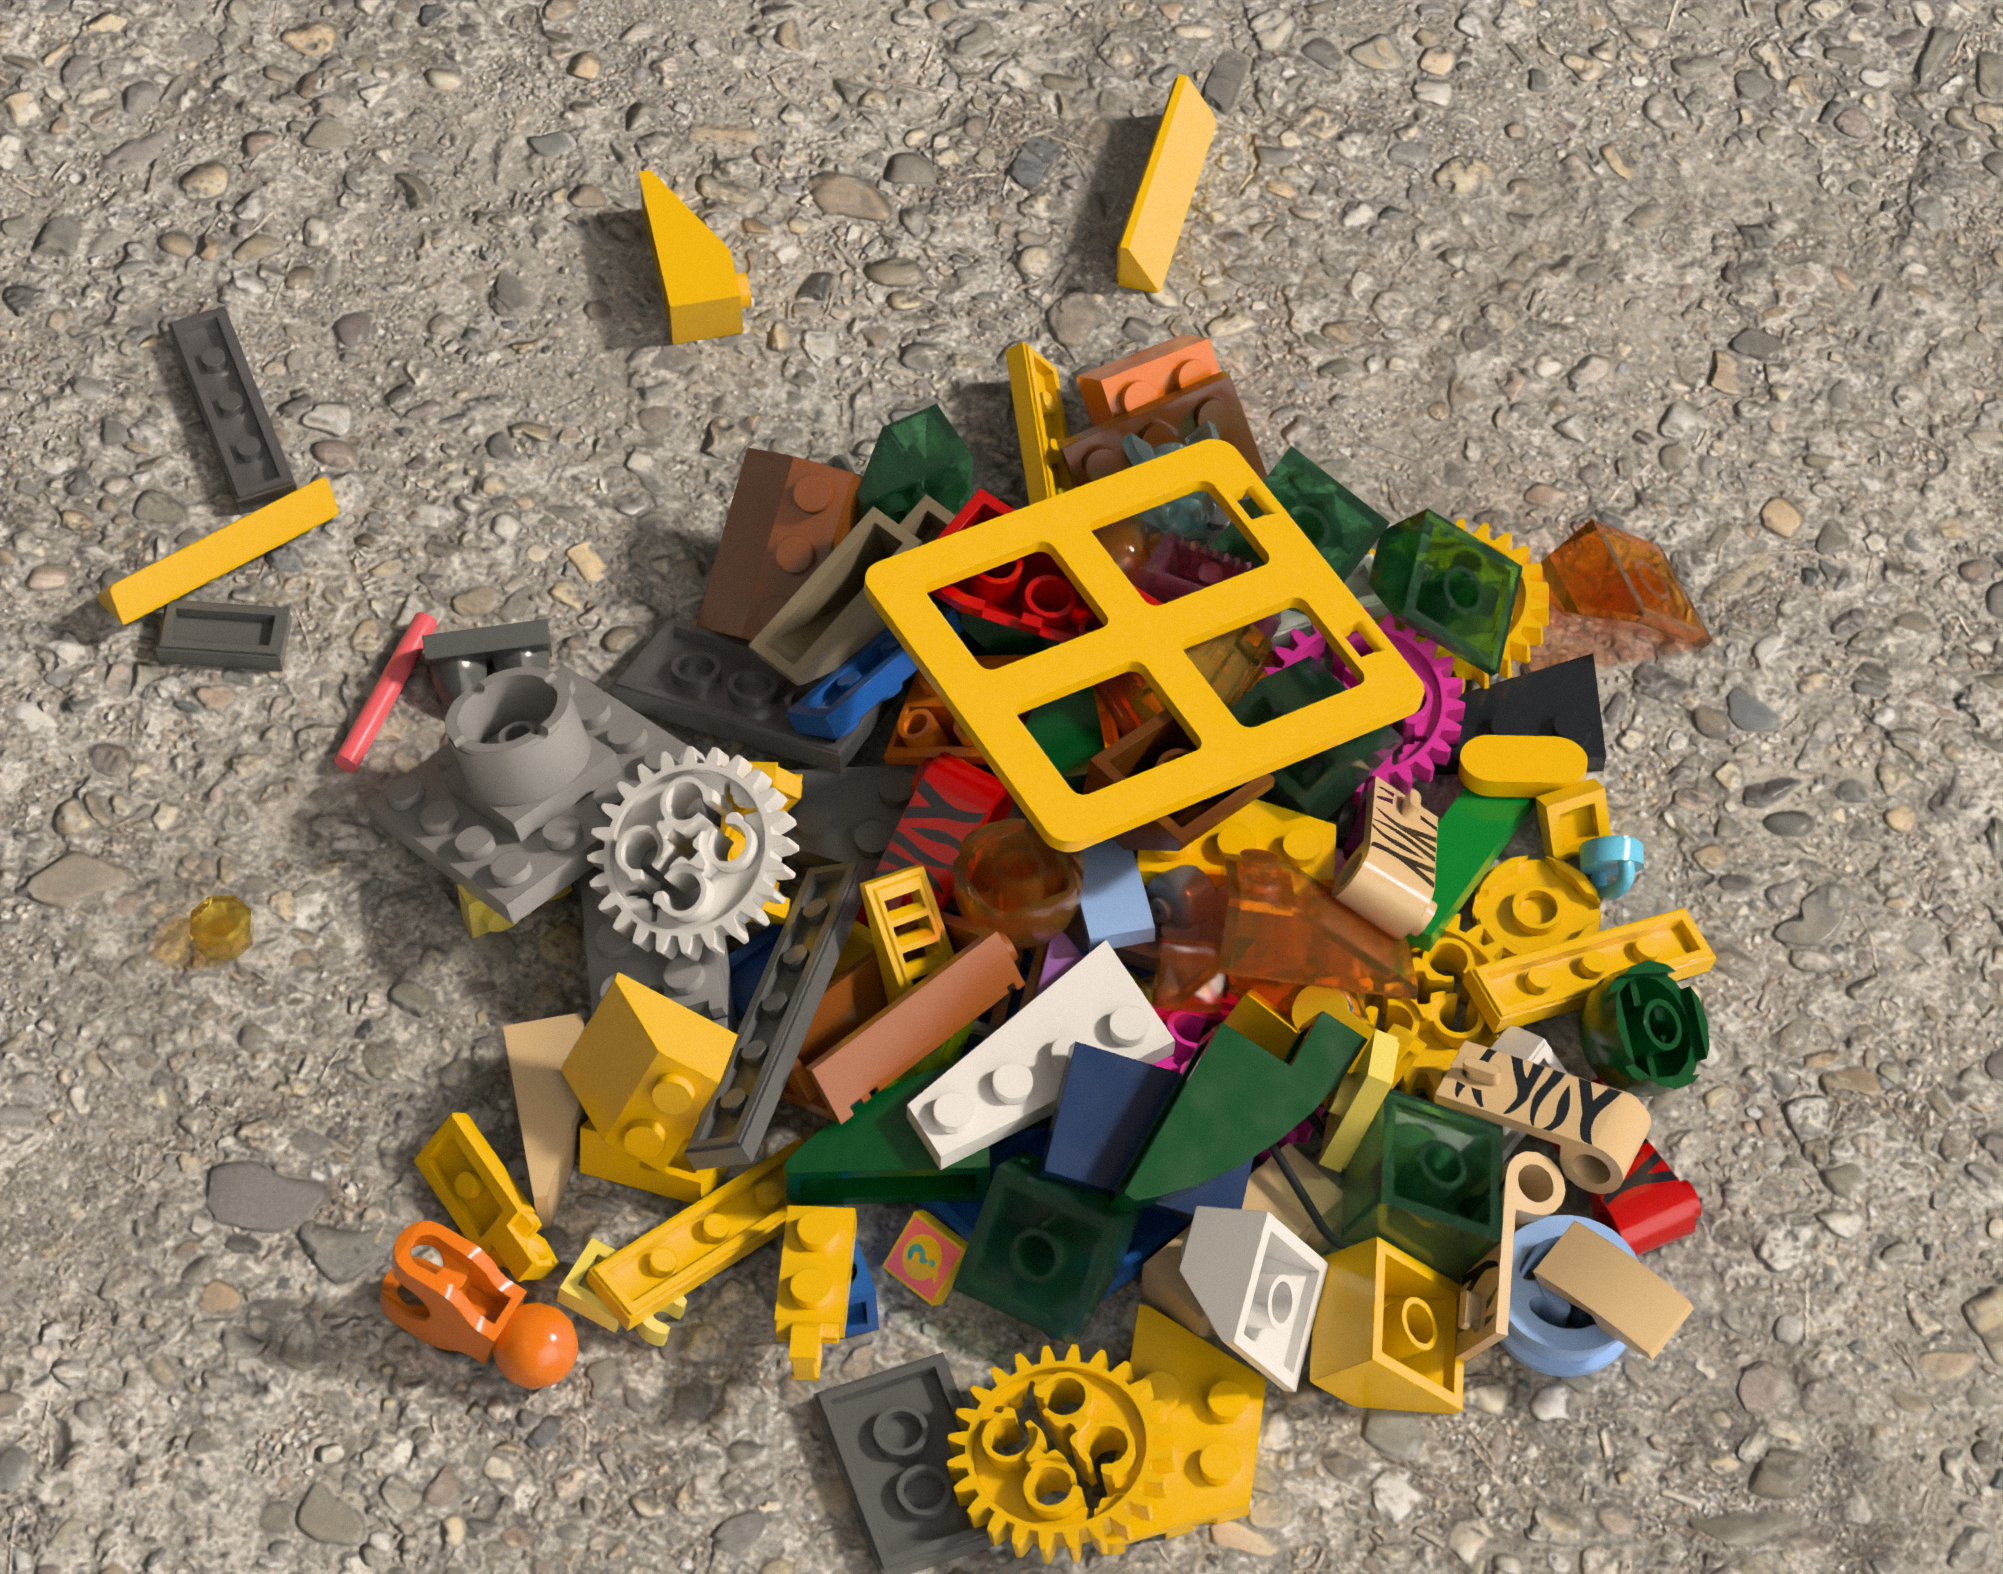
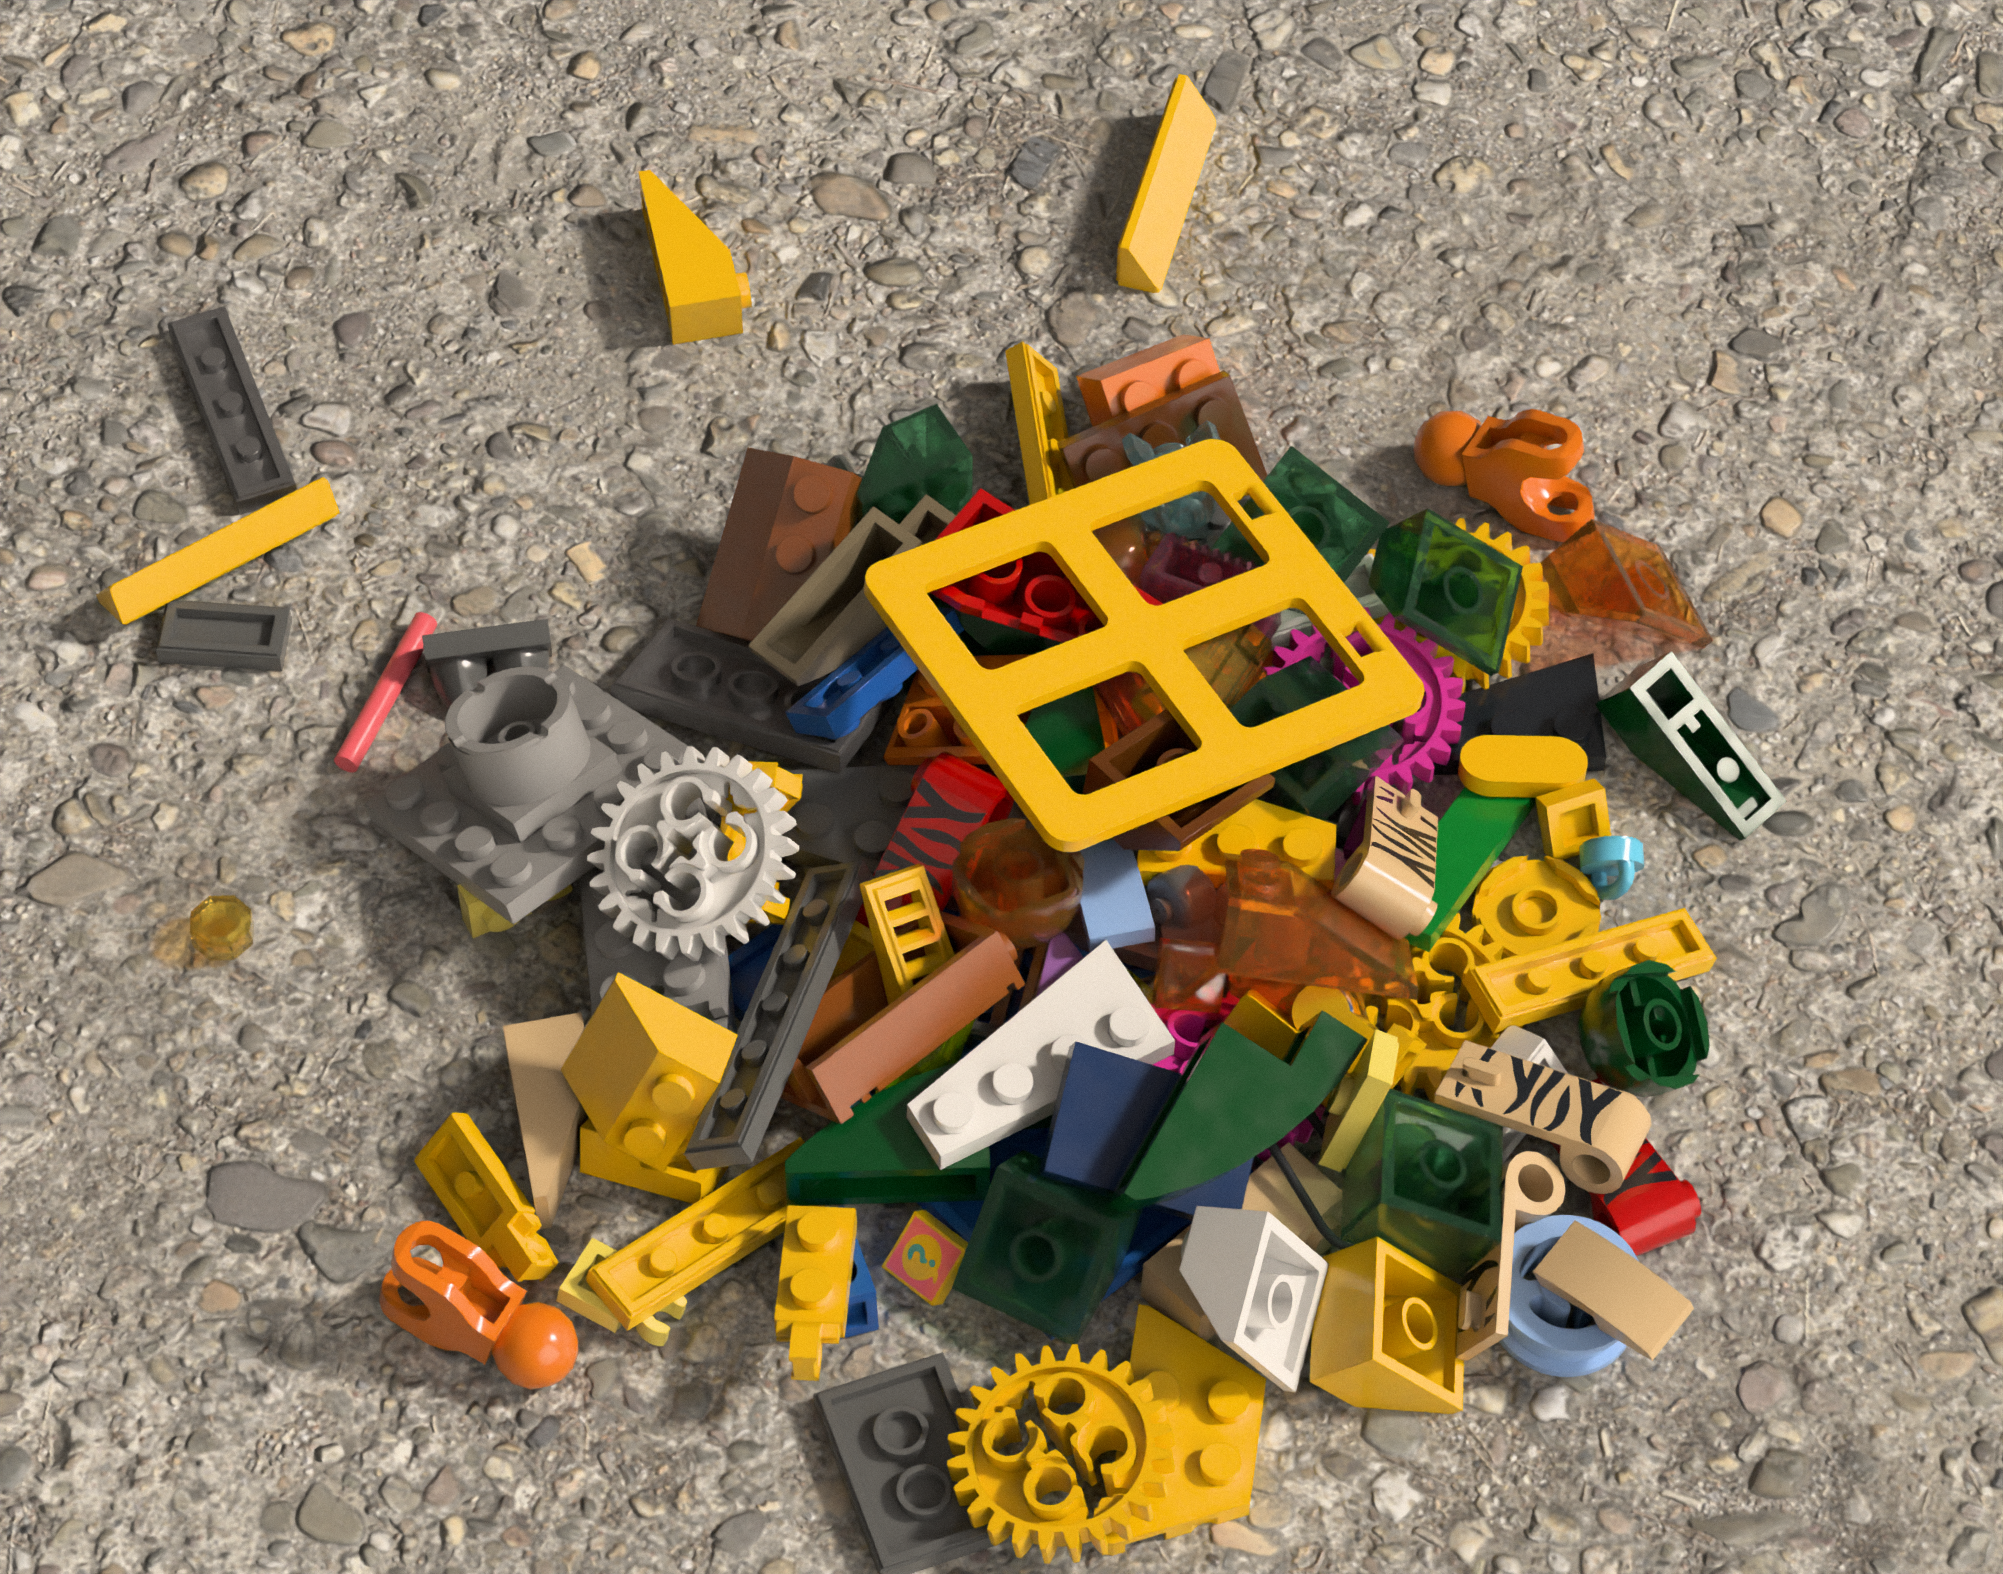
(1510, 466): none -> orange piece
(1690, 745): none -> dark green slope

